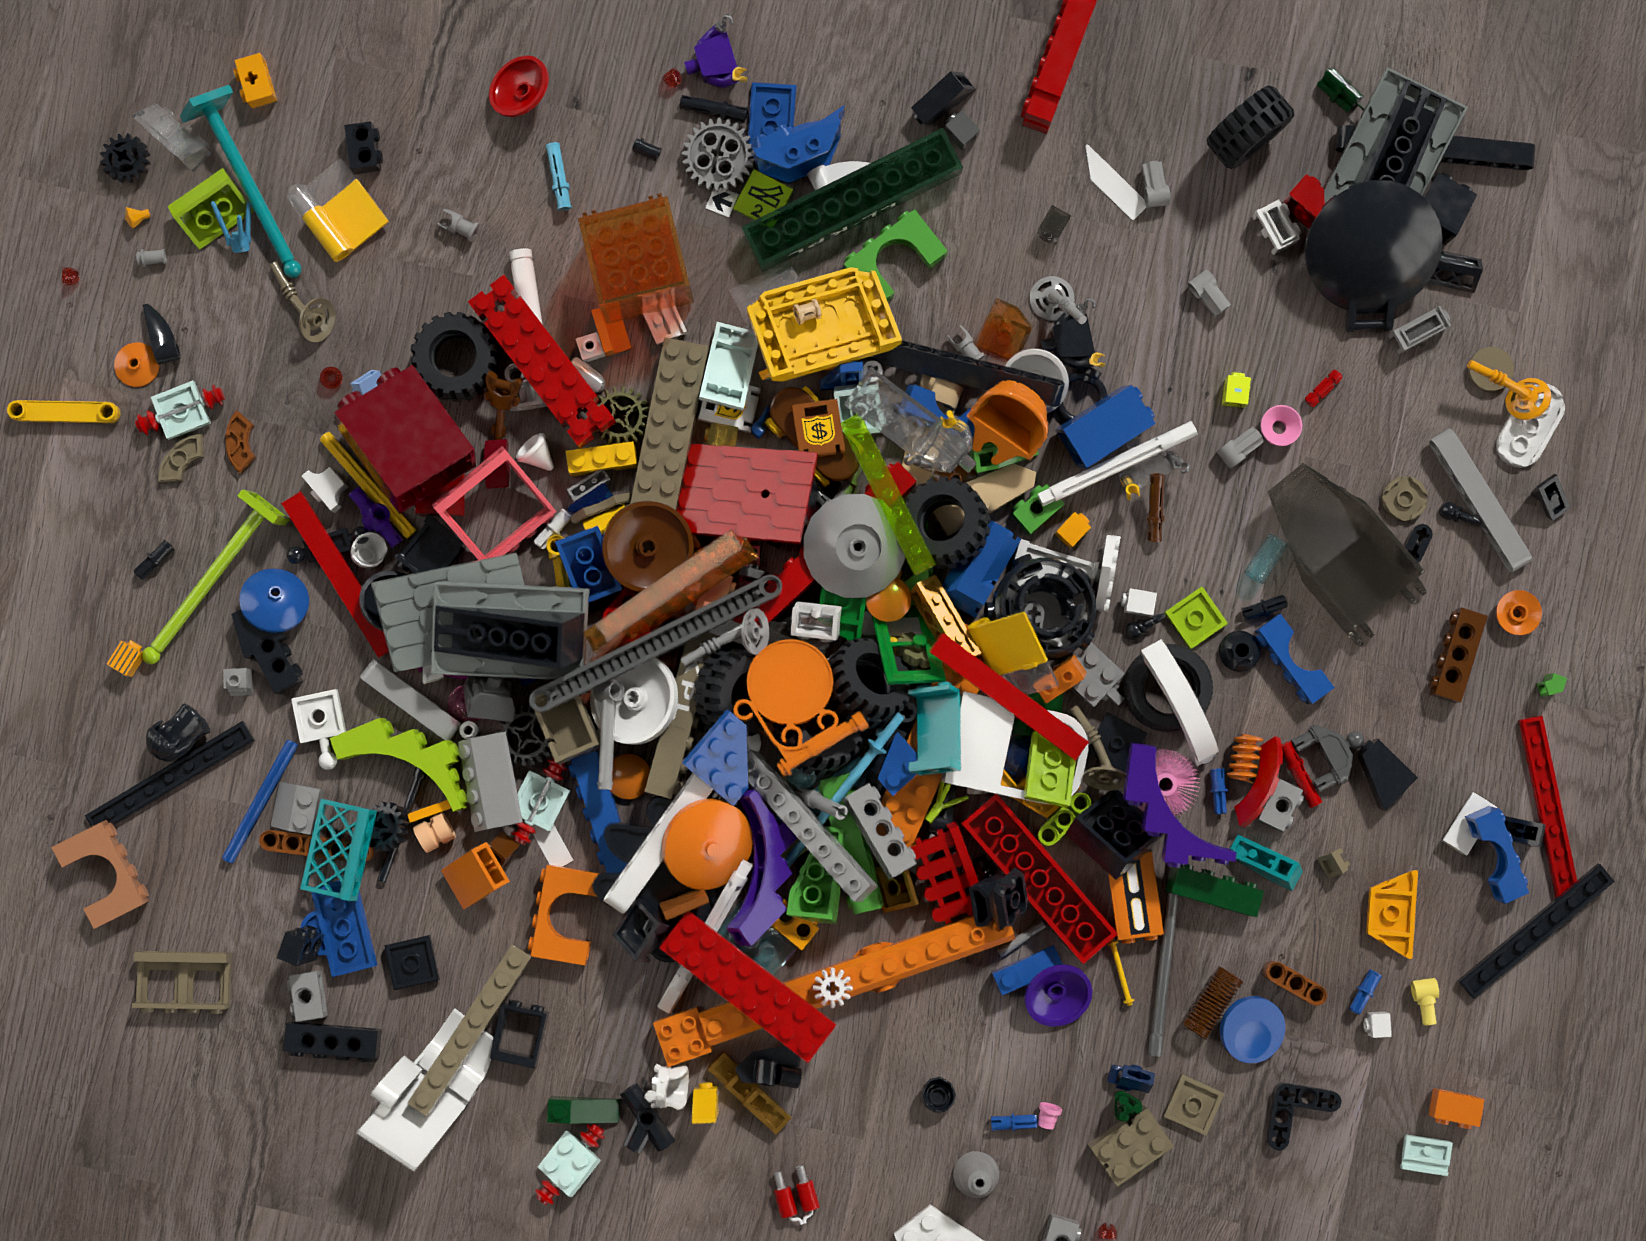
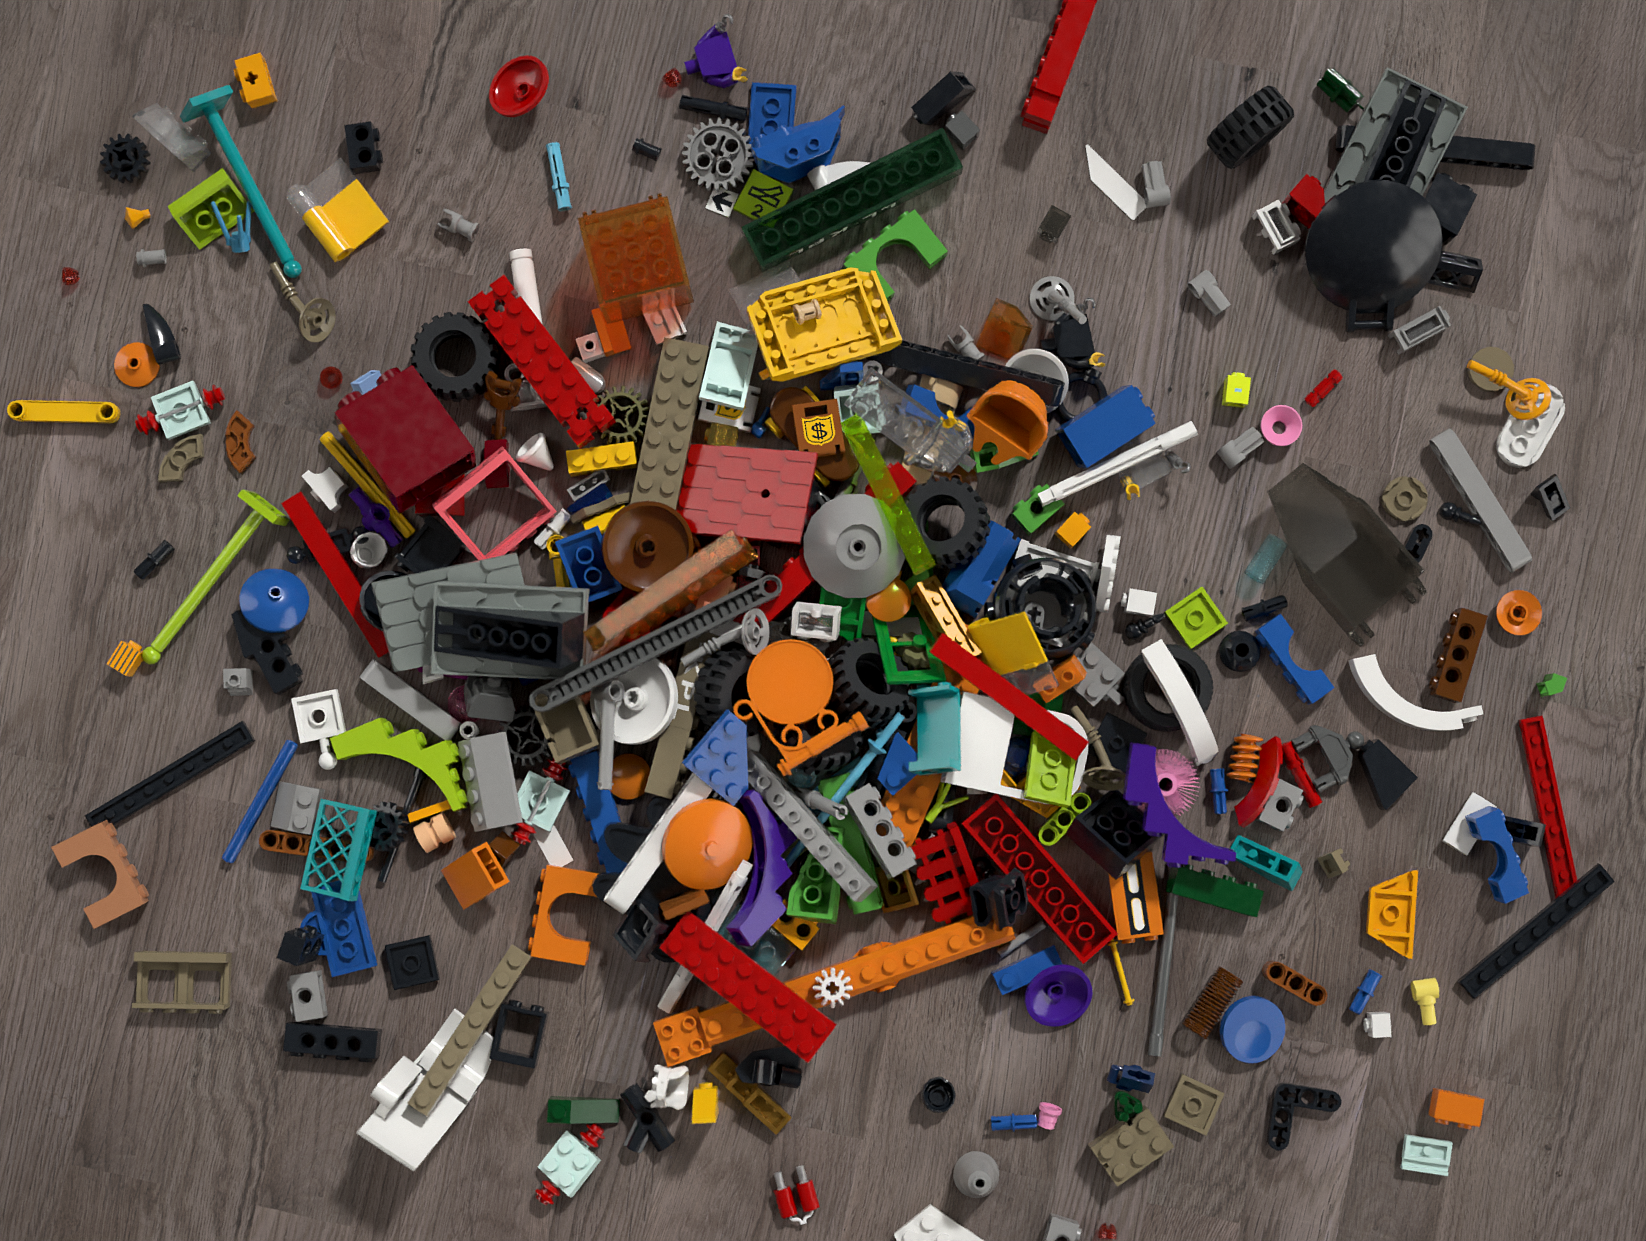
(176, 735): black piece -> none
(994, 489): tan panel -> none
(1155, 516): reddish brown pin -> none
(1394, 706): none -> white arch

